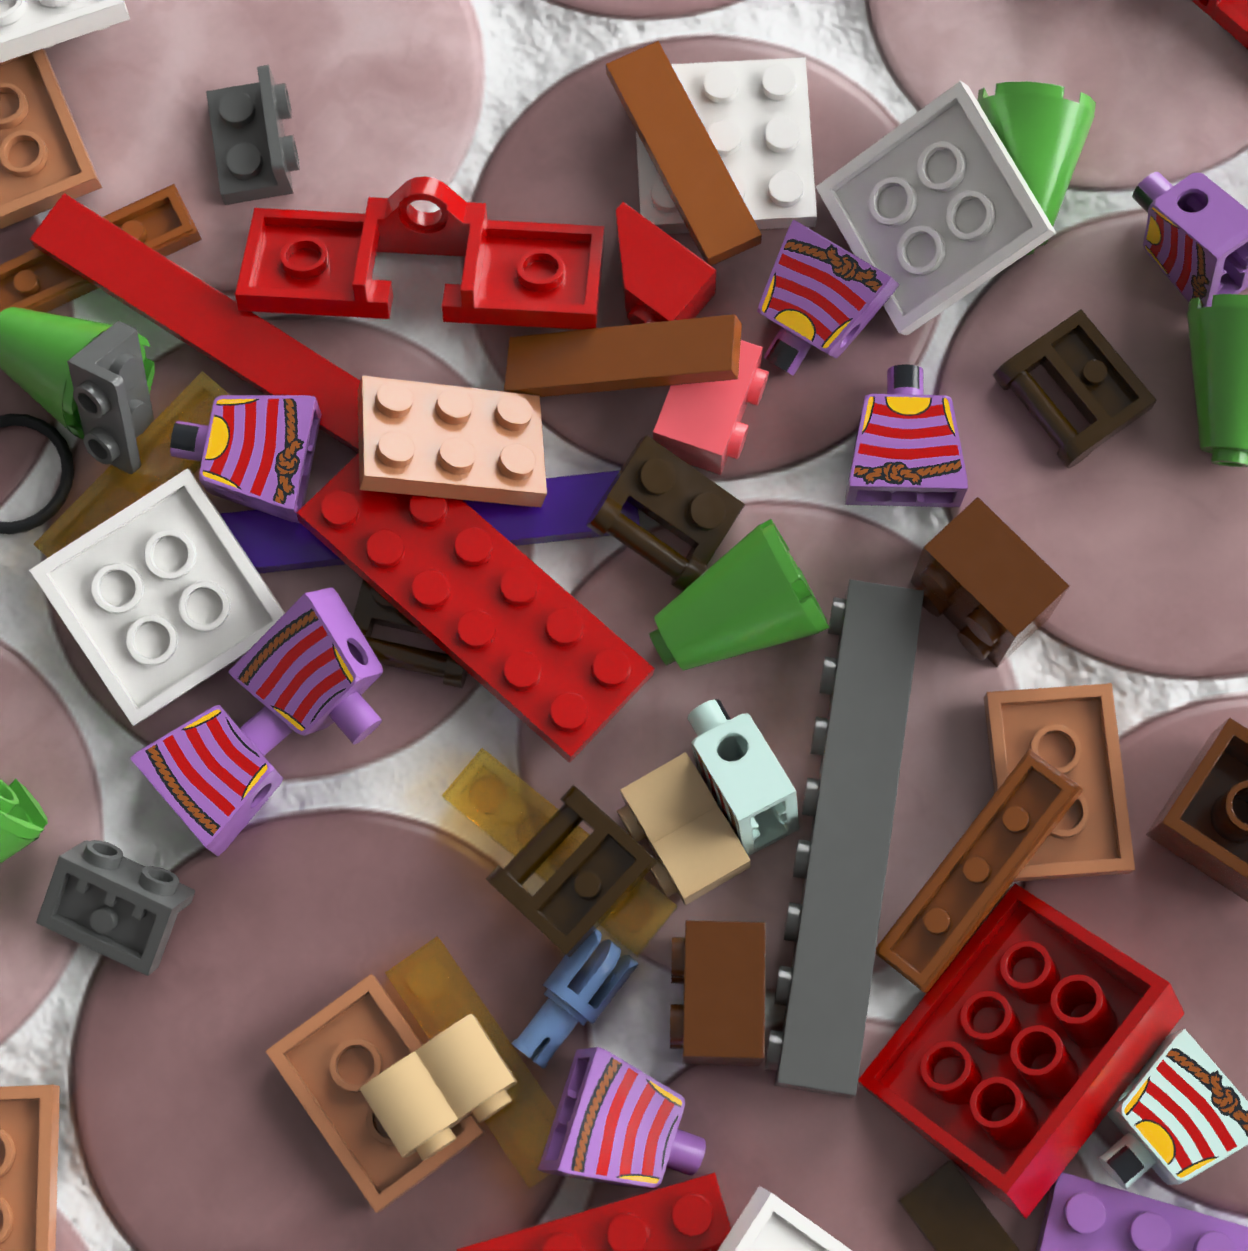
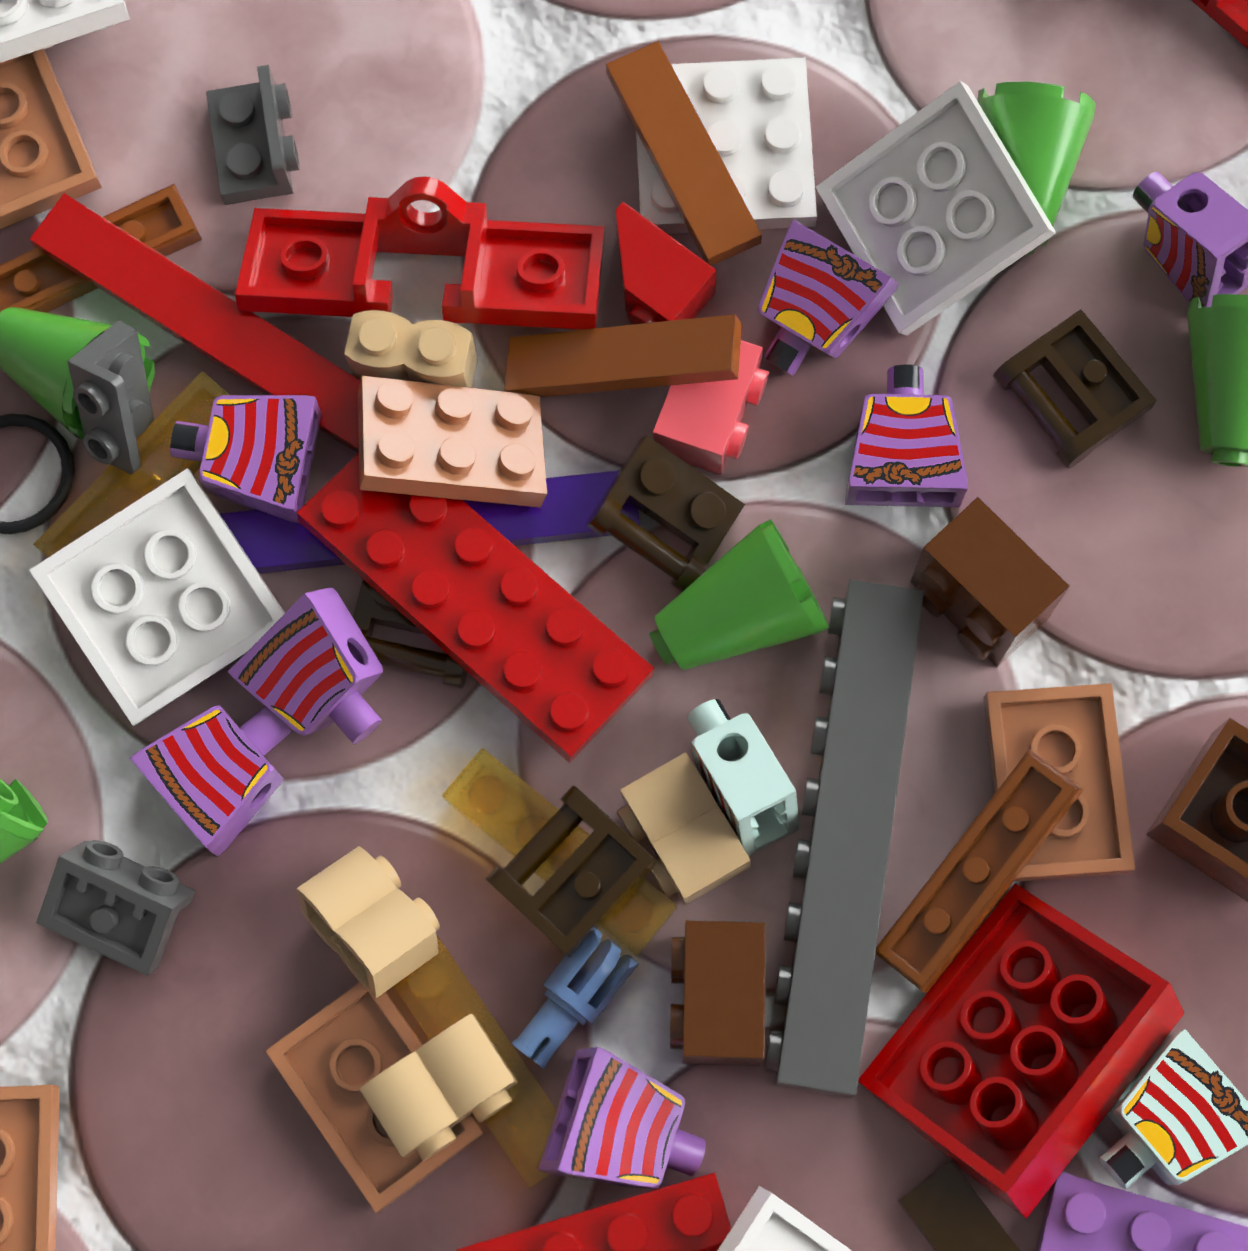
(369, 919): none -> tan brick
(424, 351): none -> tan brick

